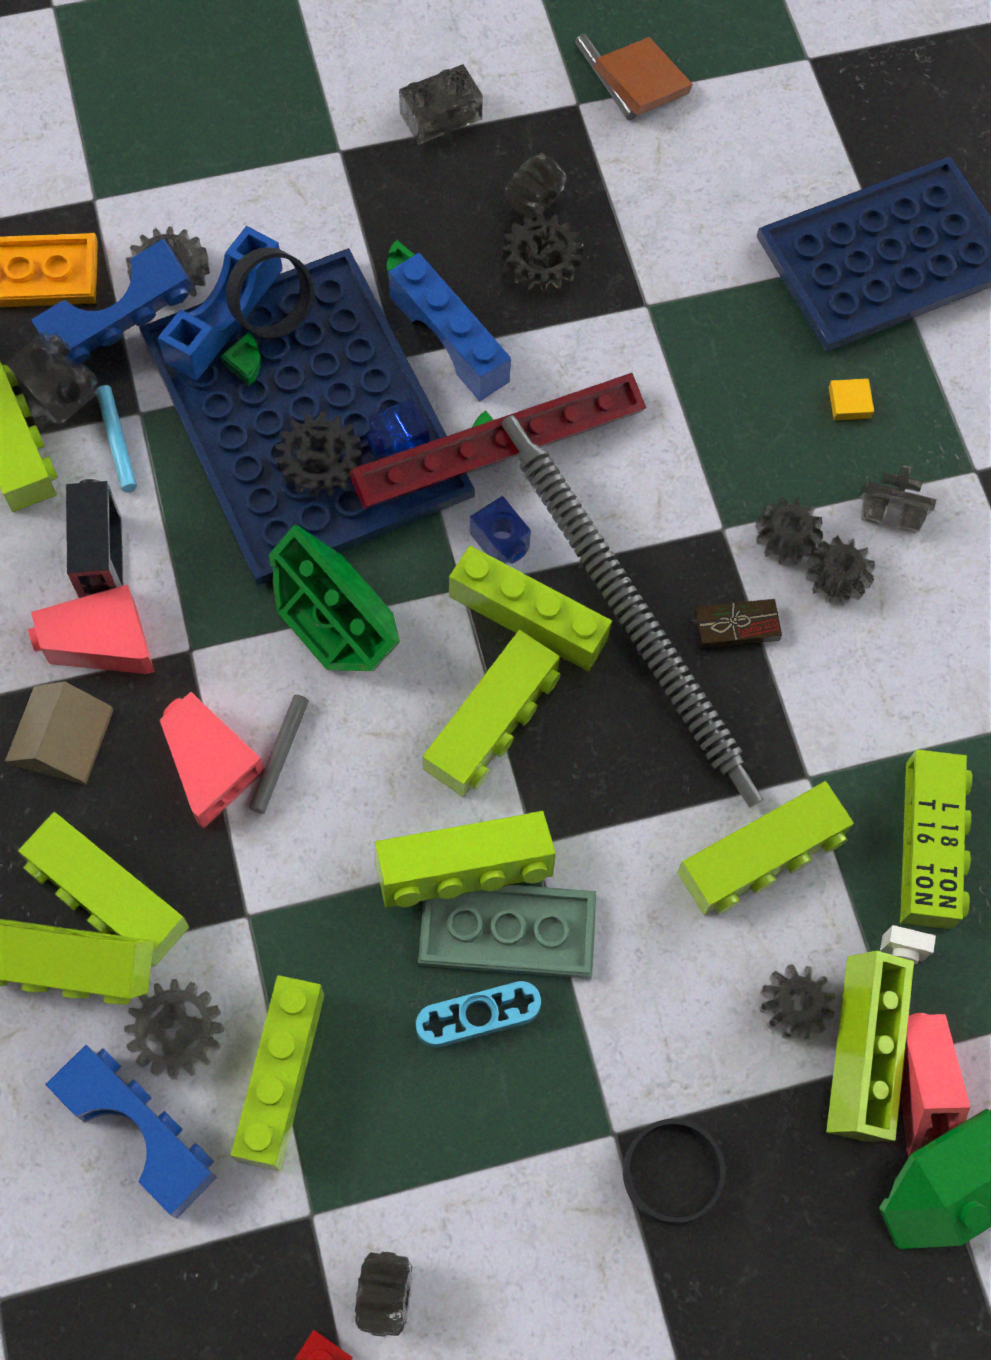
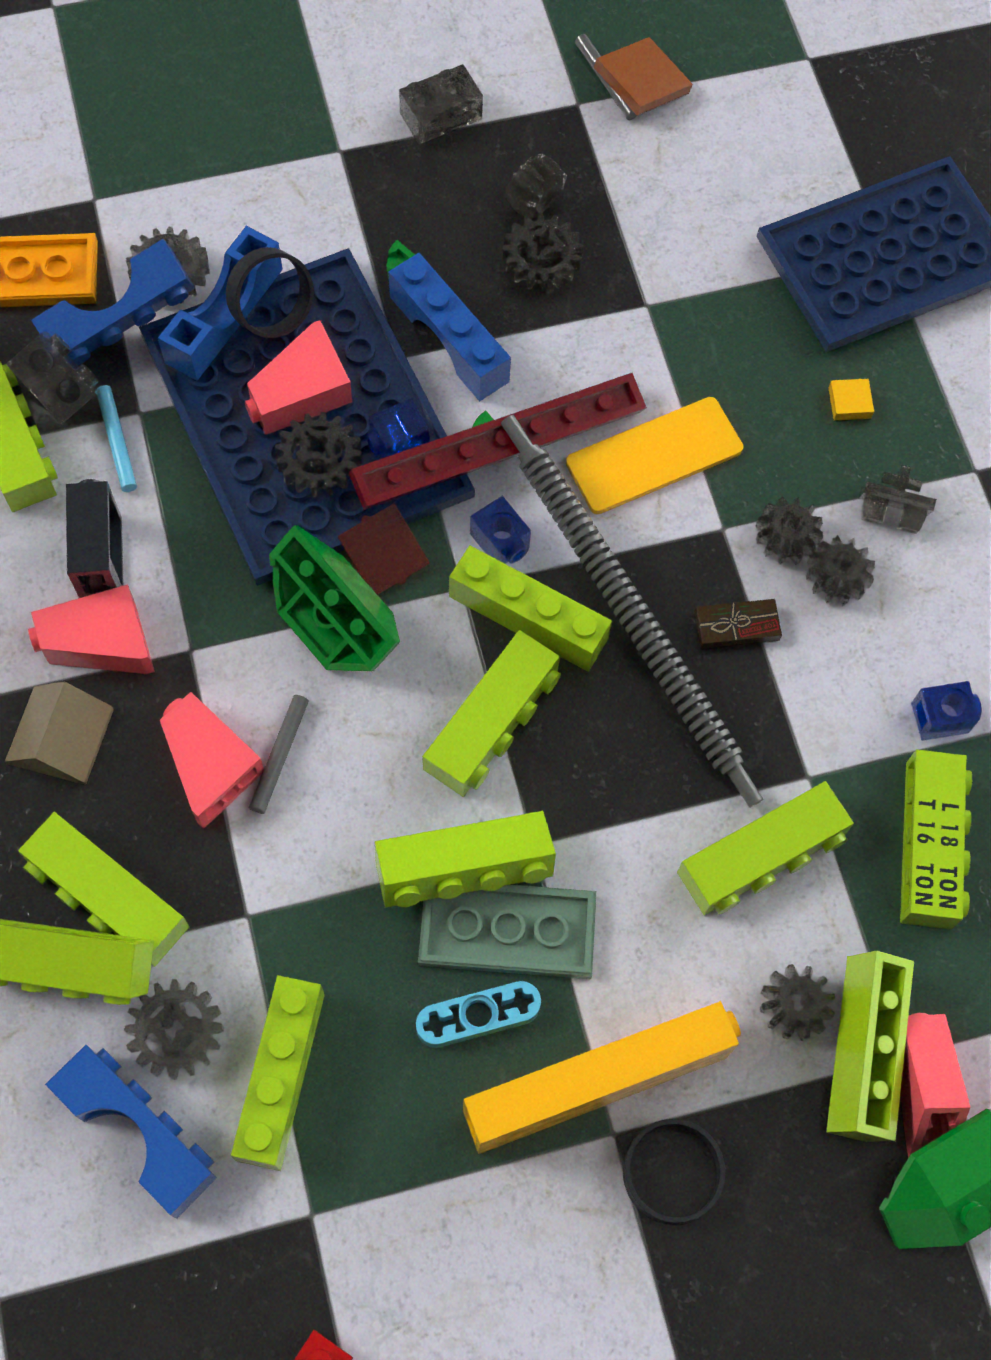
(243, 359): green tile -> none
(299, 382): none -> coral slope
(383, 549): none -> clear red piece
(383, 1294): clear smoke gear -> none
(600, 1076): none -> yellow brick
(654, 455): none -> yellow piece
(907, 943): white plate -> none
(932, 719): none -> clear blue brick

